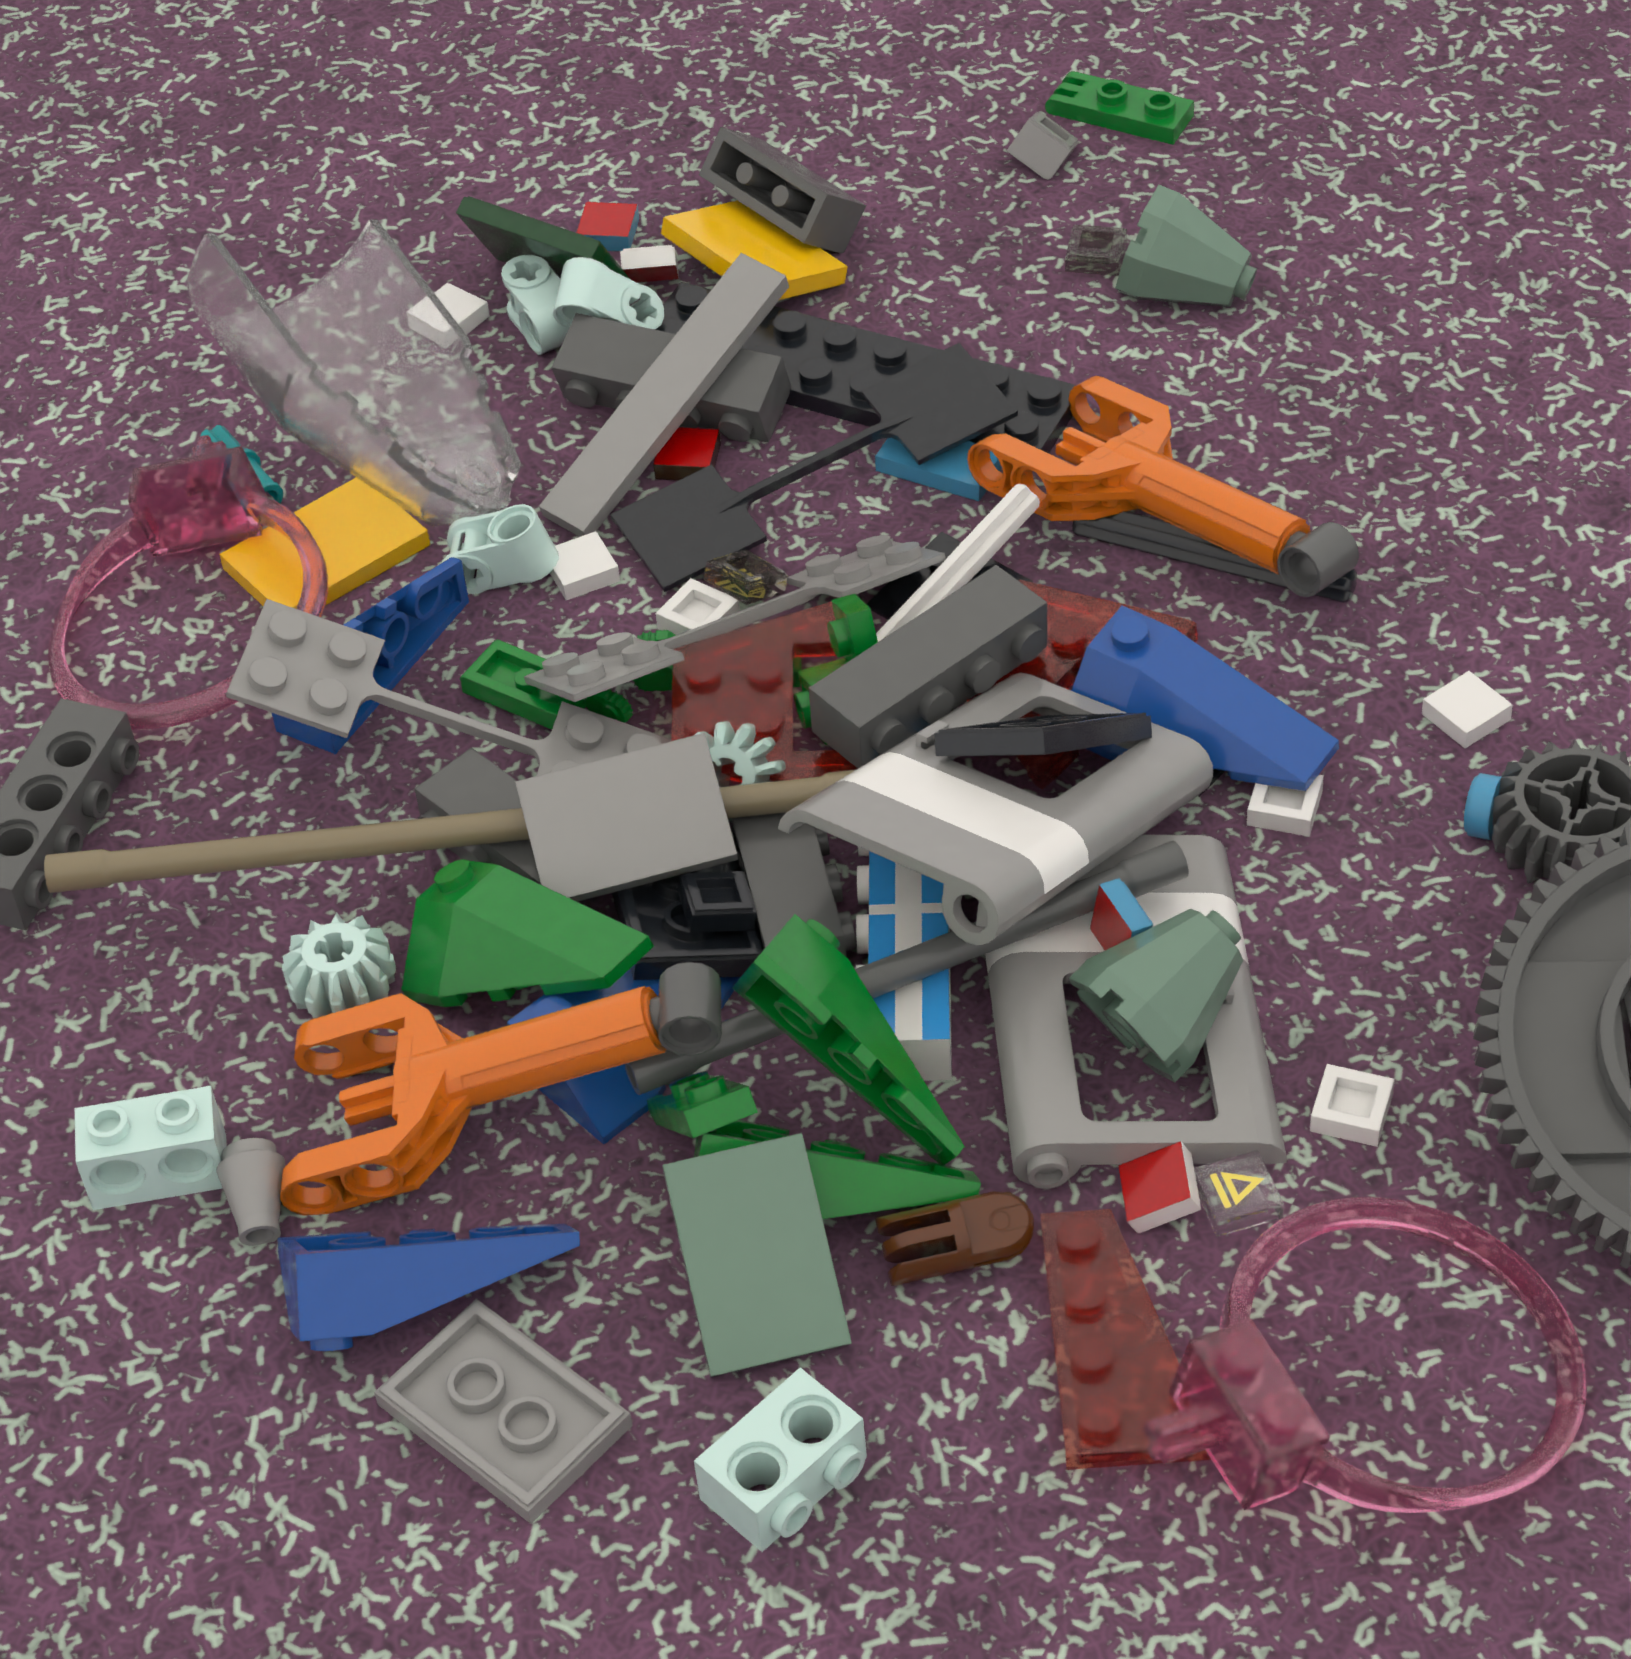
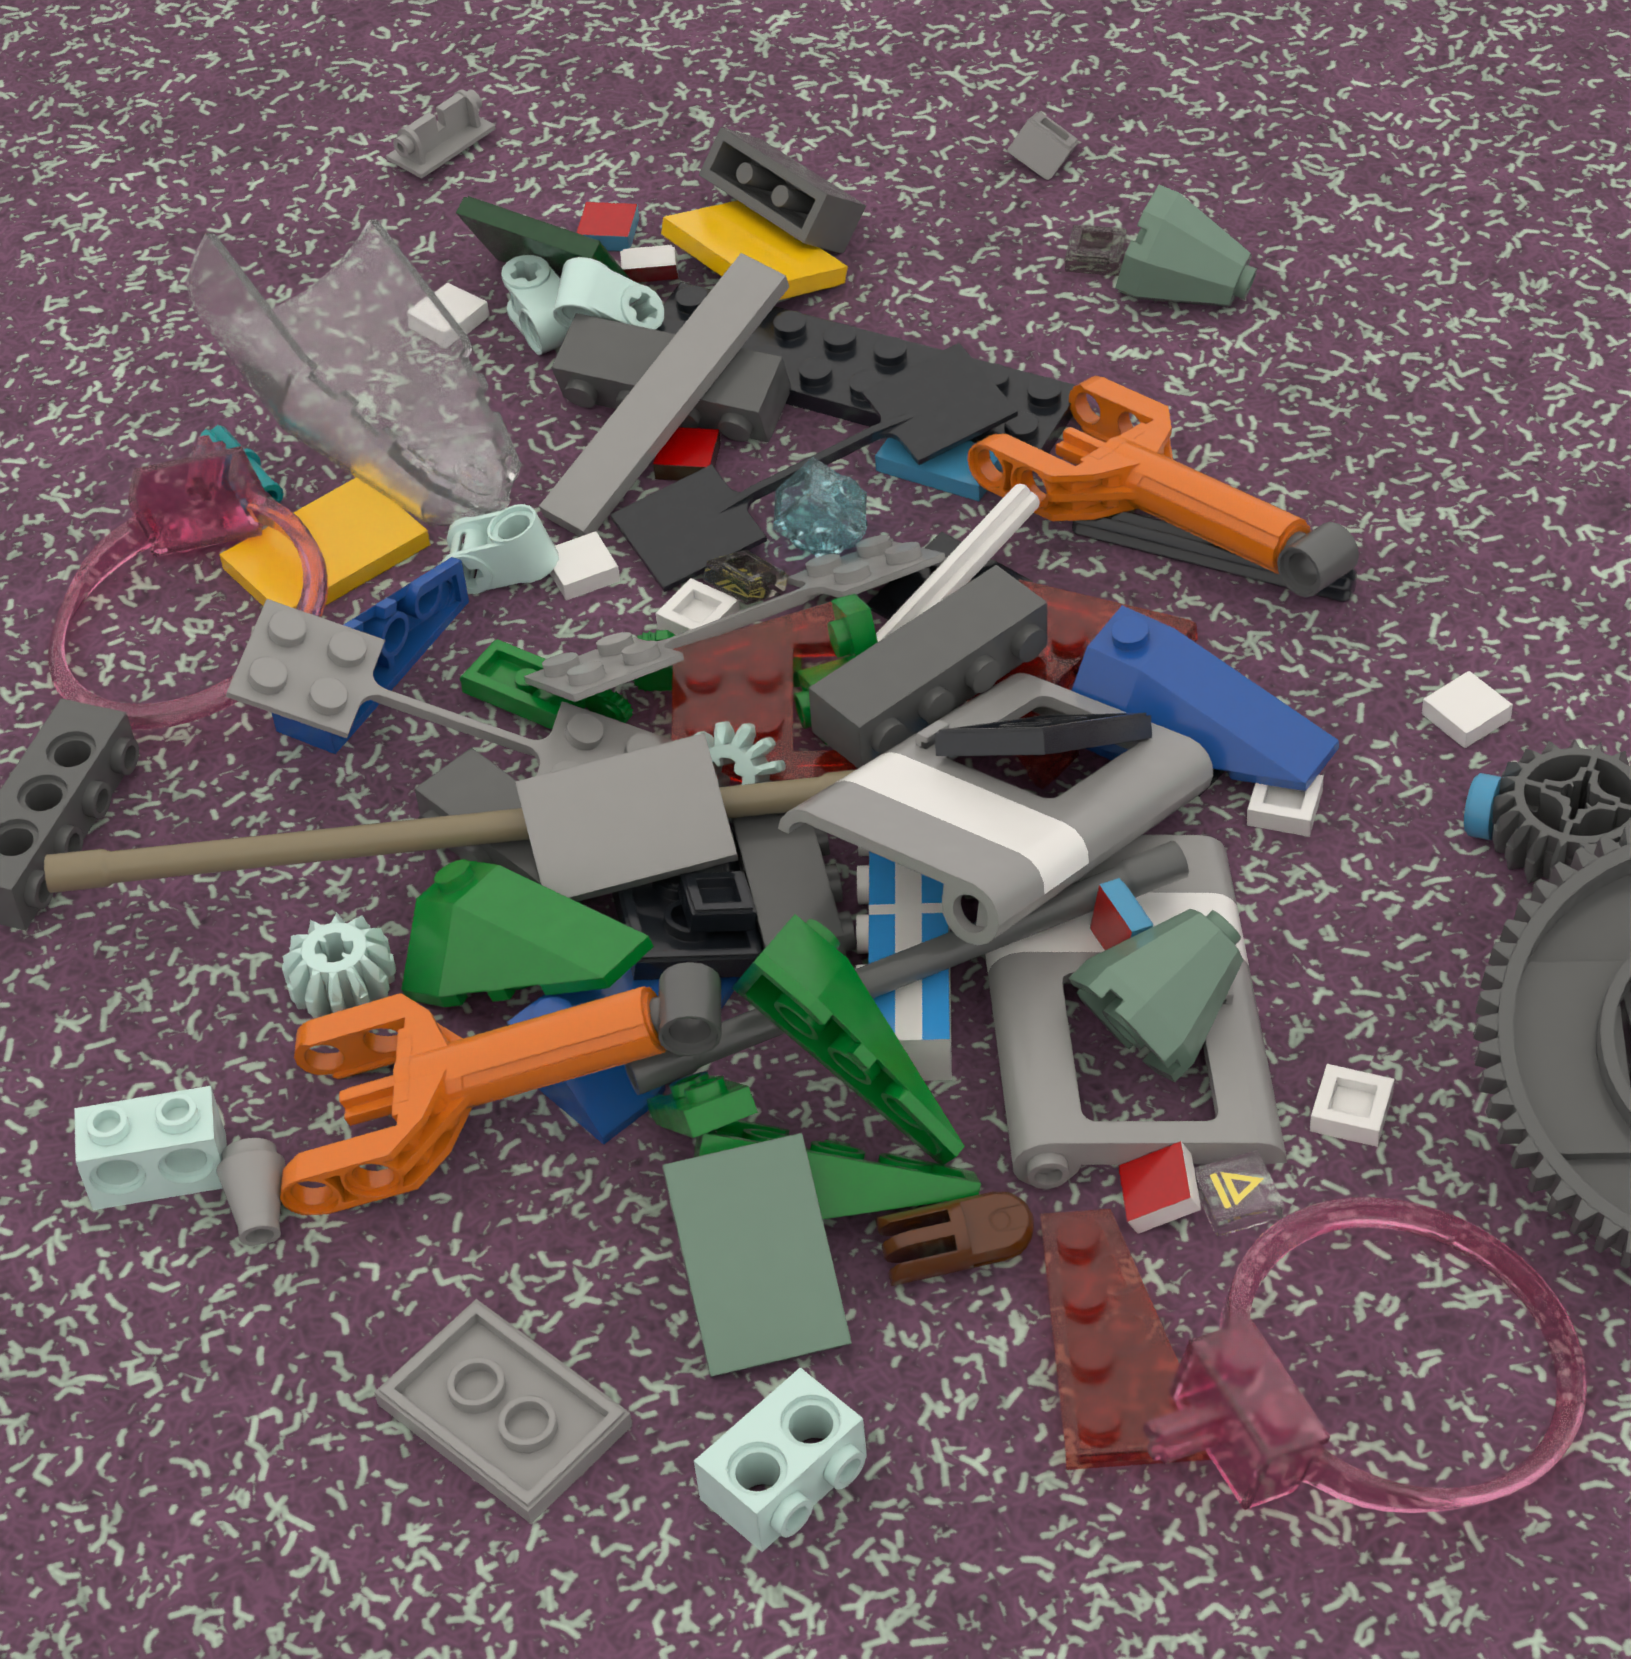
(360, 1286): blue wedge -> none
(431, 143): none -> light grey hinge
(820, 510): none -> clear light blue brick
(1121, 107): green hinge -> none

